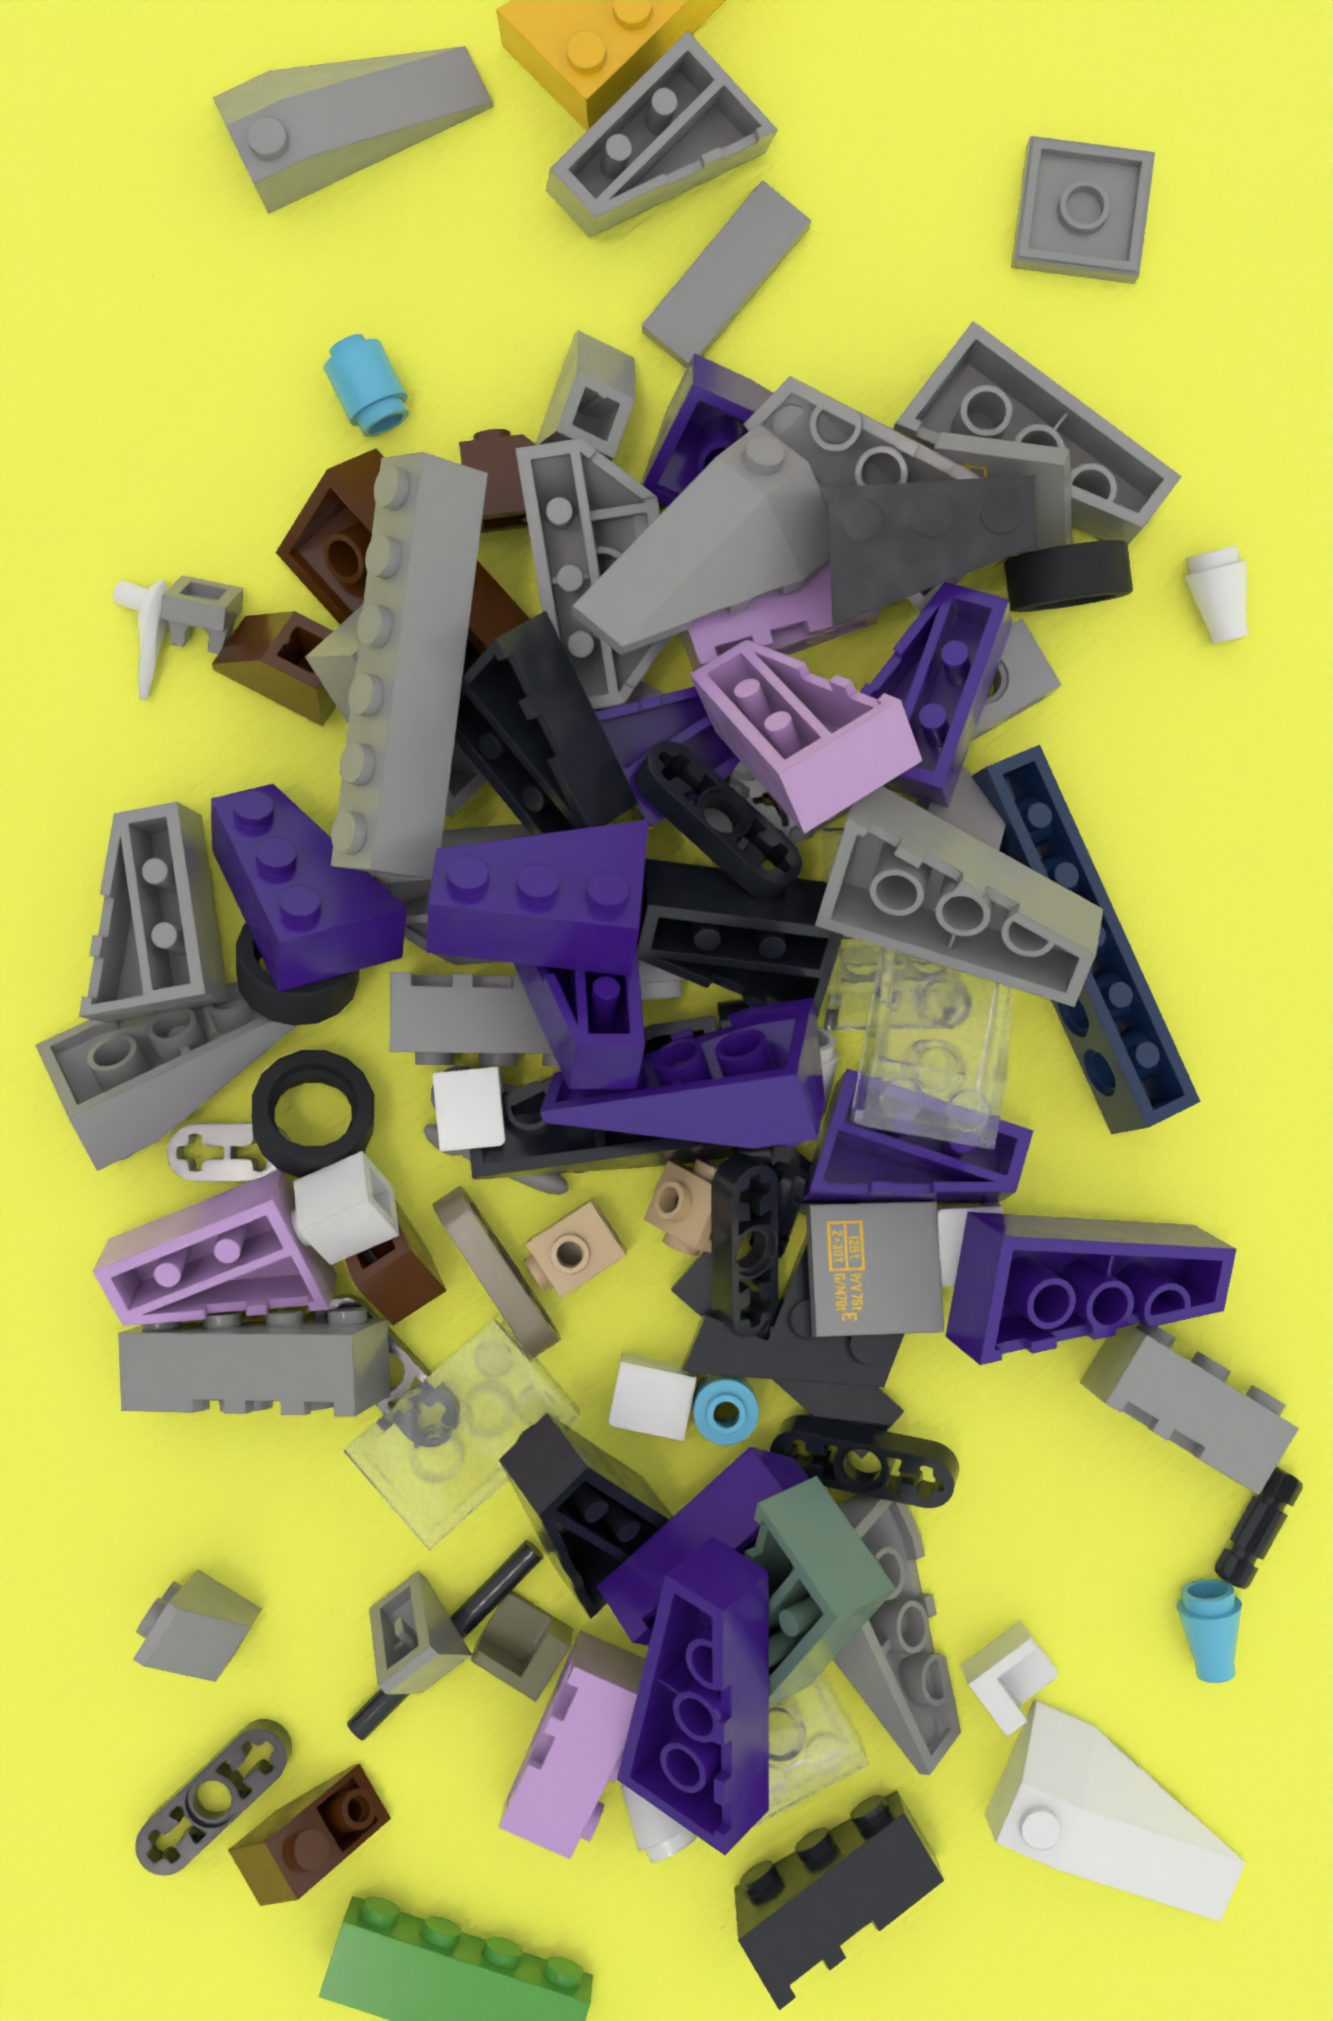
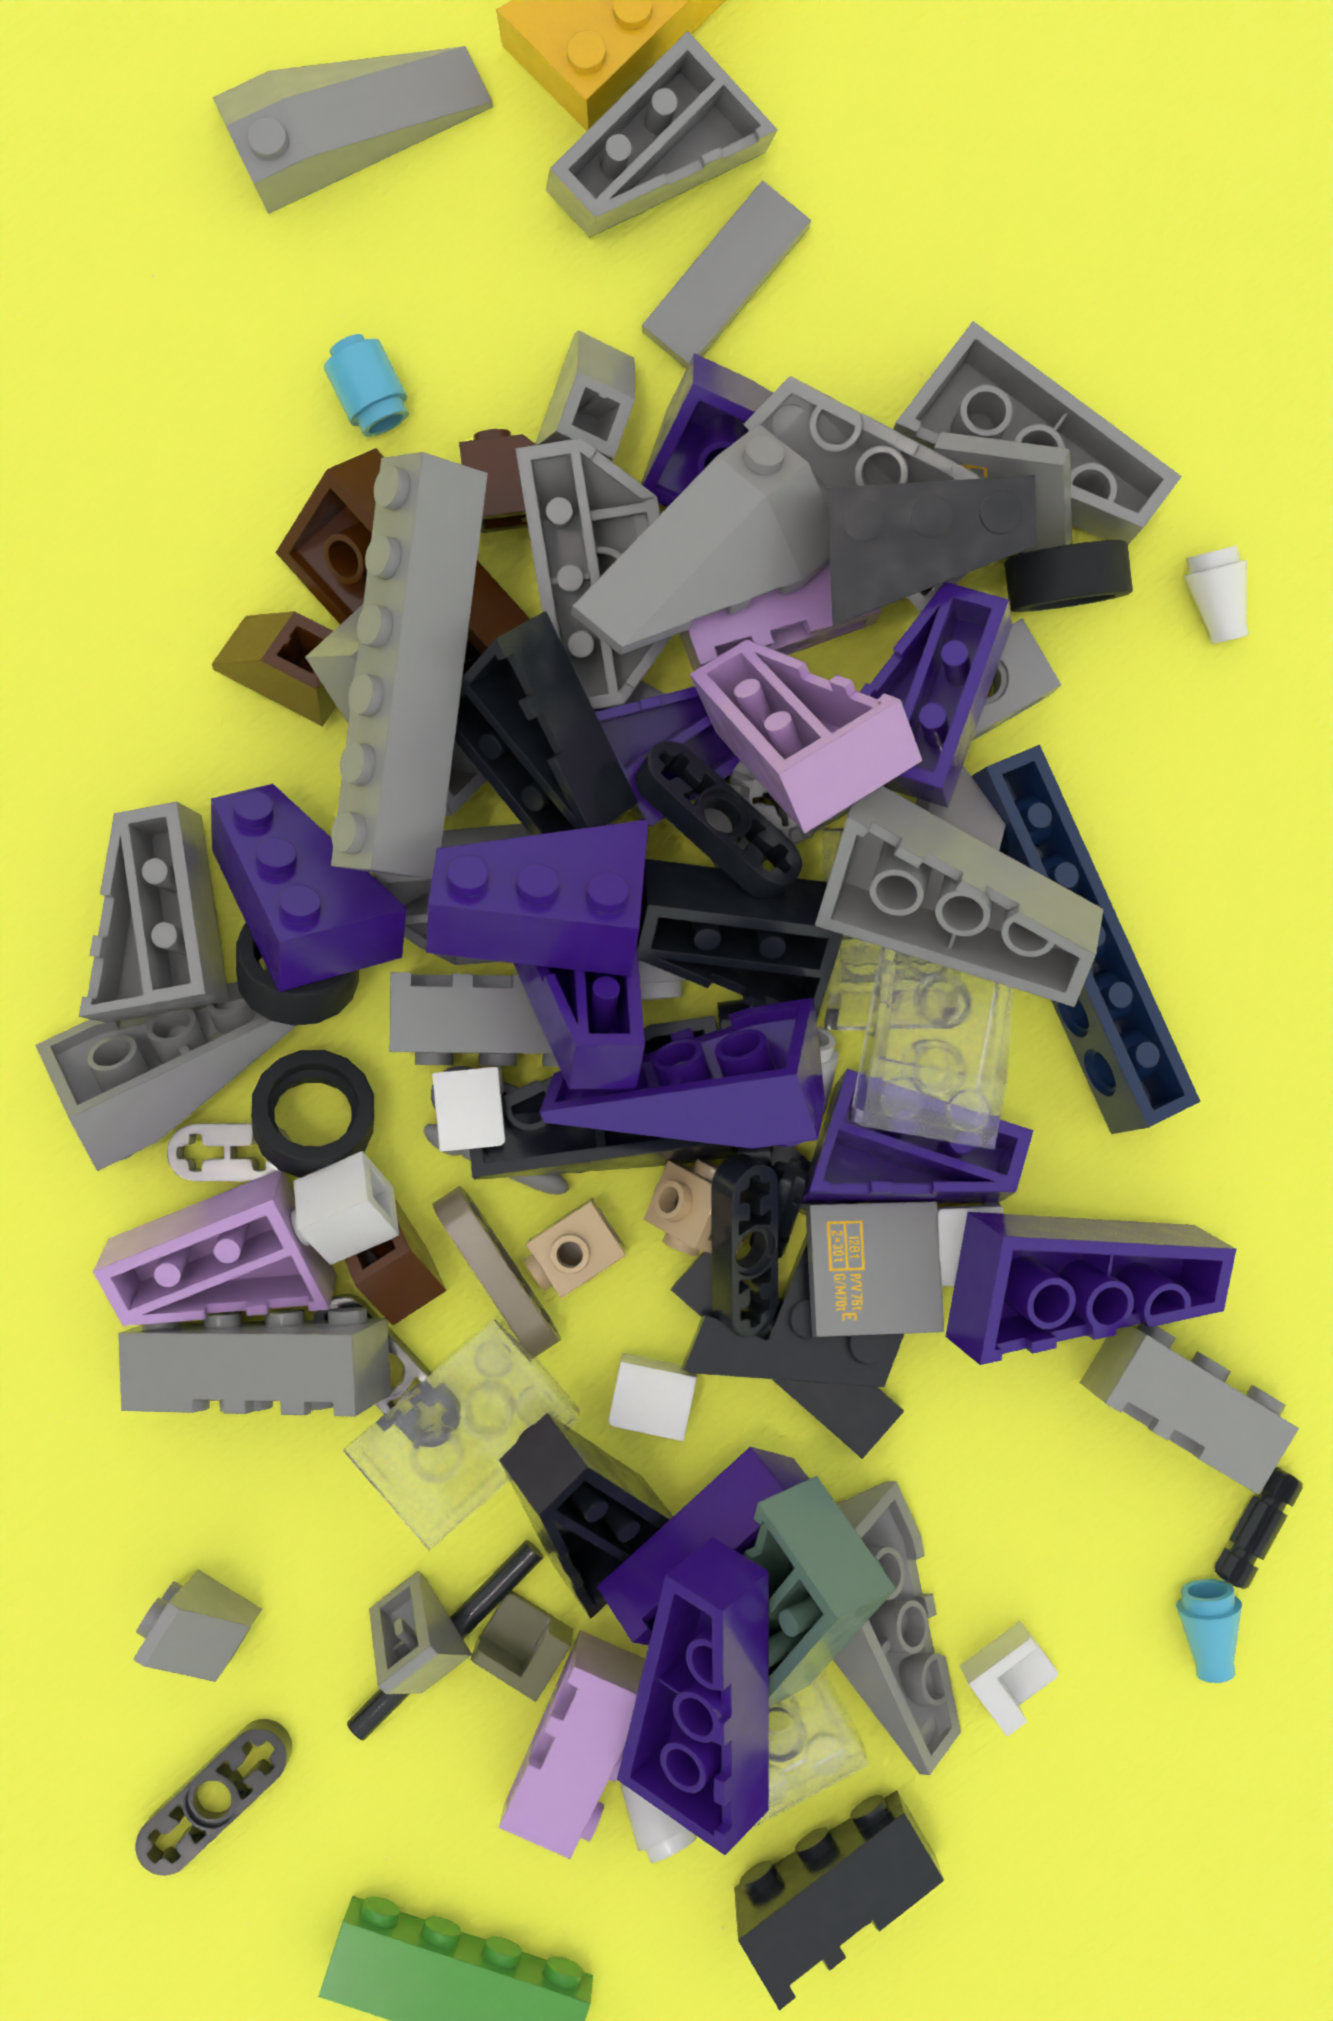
(149, 625): white bar -> none
(201, 605): light grey tile -> none
(309, 1837): reddish brown slope -> none
(719, 1389): medium azure brick -> none
(886, 1446): black beam -> none
(1082, 209): light grey tile -> none
(1103, 1818): white wedge -> none

